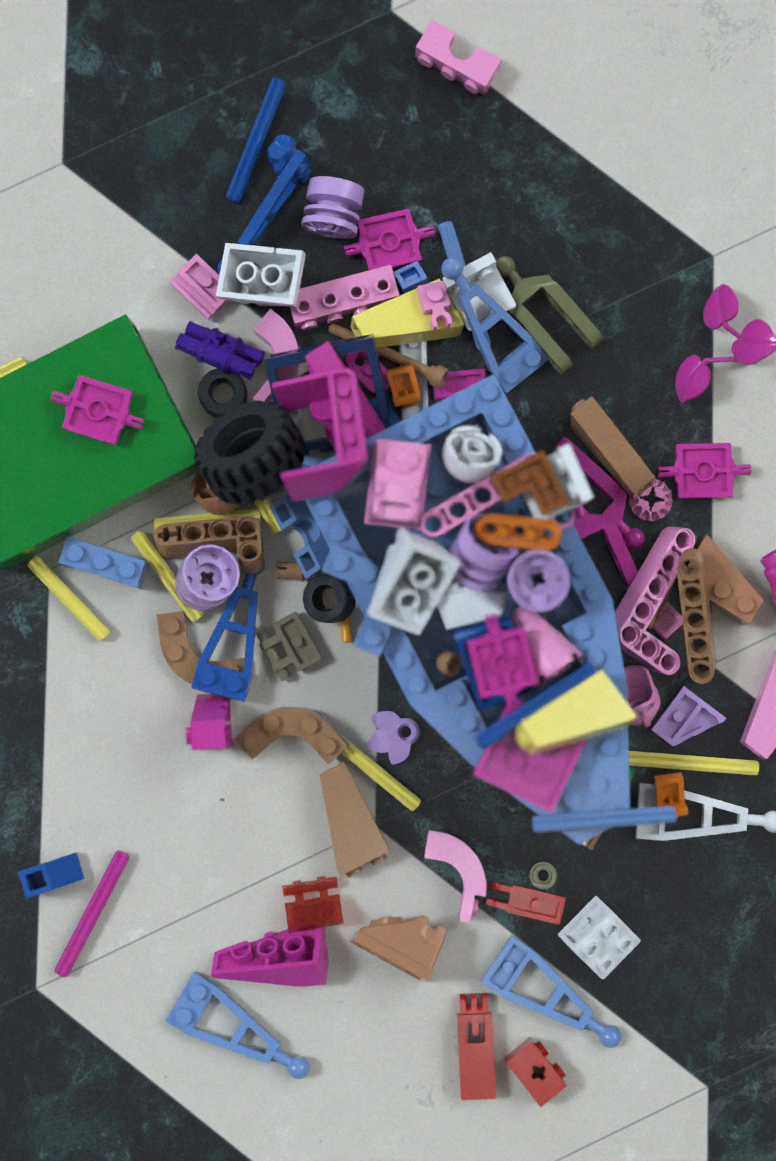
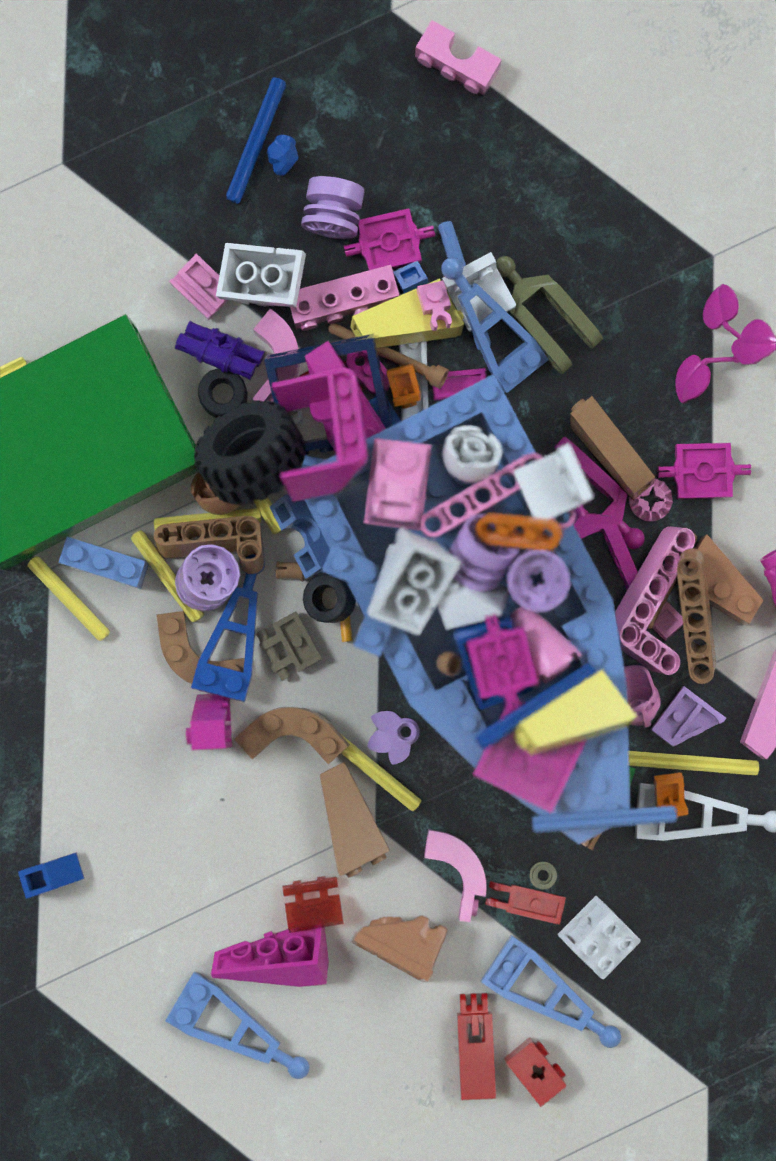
(91, 913): dark pink axle -> none
(97, 410): dark pink plate -> none
(295, 171): blue plate -> none
(534, 476): dark orange plate -> none

